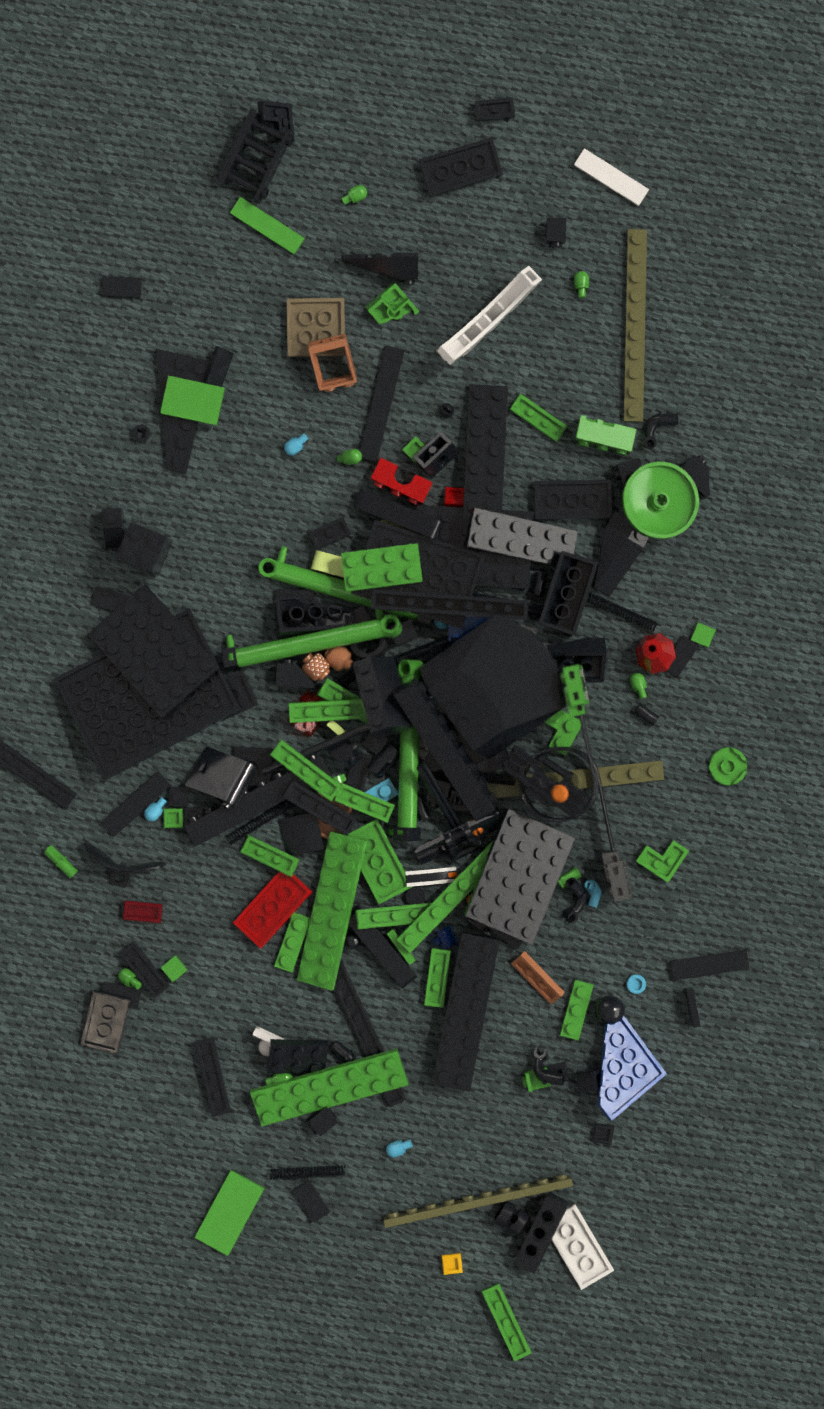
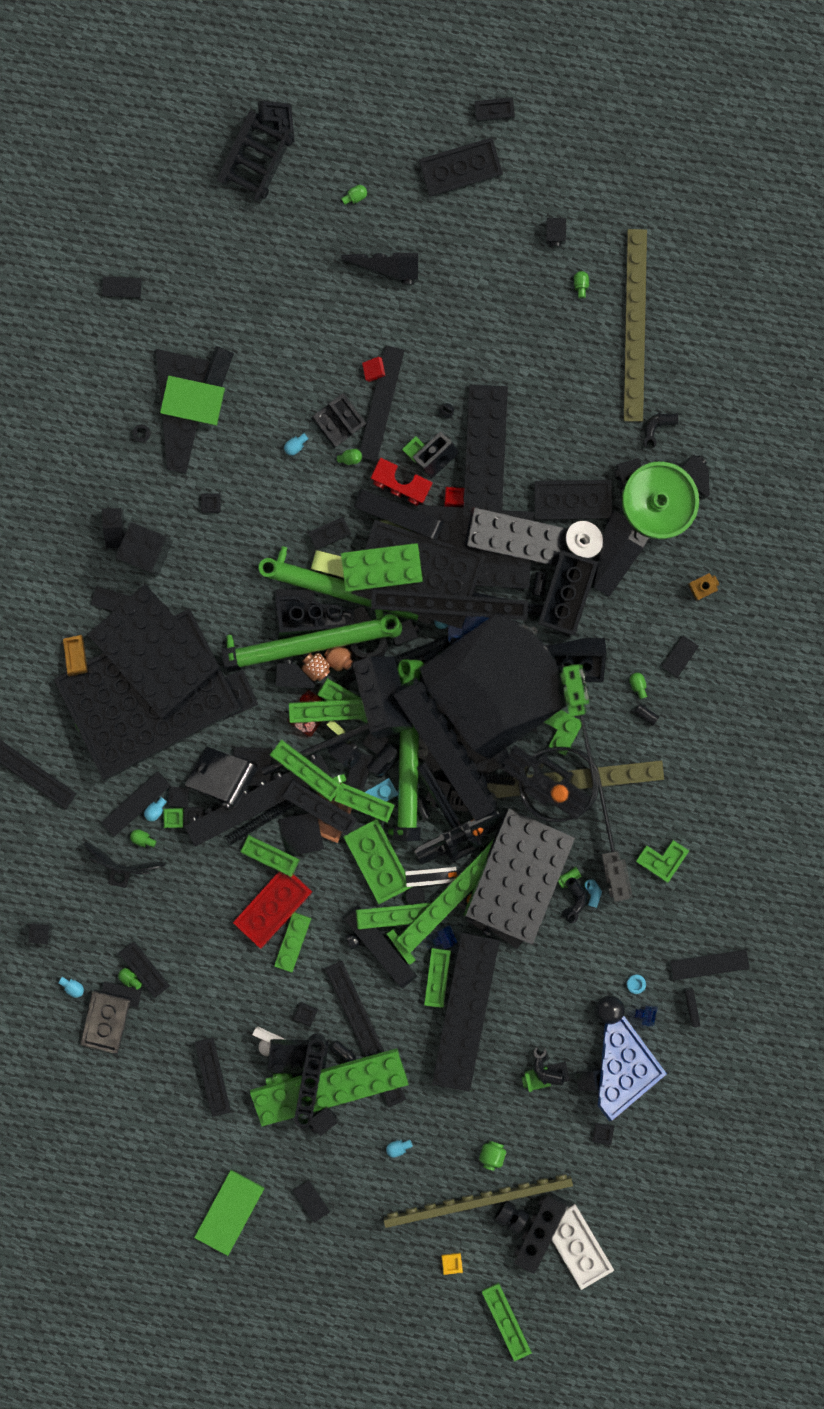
(40, 933): none -> black brick
(60, 861): bright green axle -> none
(72, 987): none -> medium azure cylinder
(75, 655): none -> pearl gold tile
(142, 838): none -> bright green cylinder
(142, 911): dark red plate -> none
(174, 968): bright green tile -> none
(211, 503): none -> black tile
(267, 225): bright green tile -> none
(305, 1014): none -> black tile
(310, 1089): none -> black beam
(314, 320): dark tan plate -> none
(328, 344): nougat window -> none
(328, 1173): black piece -> none
(332, 910): bright green plate -> none
(338, 420): none -> black slope
(373, 369): none -> red tile
(385, 309): bright green slope -> none
(490, 316): white arch -> none
(492, 1155): none -> bright green head
(537, 977): nougat plate -> none
(538, 417): bright green tile -> none
(576, 1009): bright green plate -> none
(587, 532): none -> white dish
(605, 435): bright green wedge -> none
(611, 177): white tile -> none
(624, 610): black piece -> none
(648, 1015): none -> clear blue tile
(659, 660): red cone -> none
(698, 591): none -> pearl gold brick
(703, 634): bright green tile -> none
(728, 766): bright green tile -> none

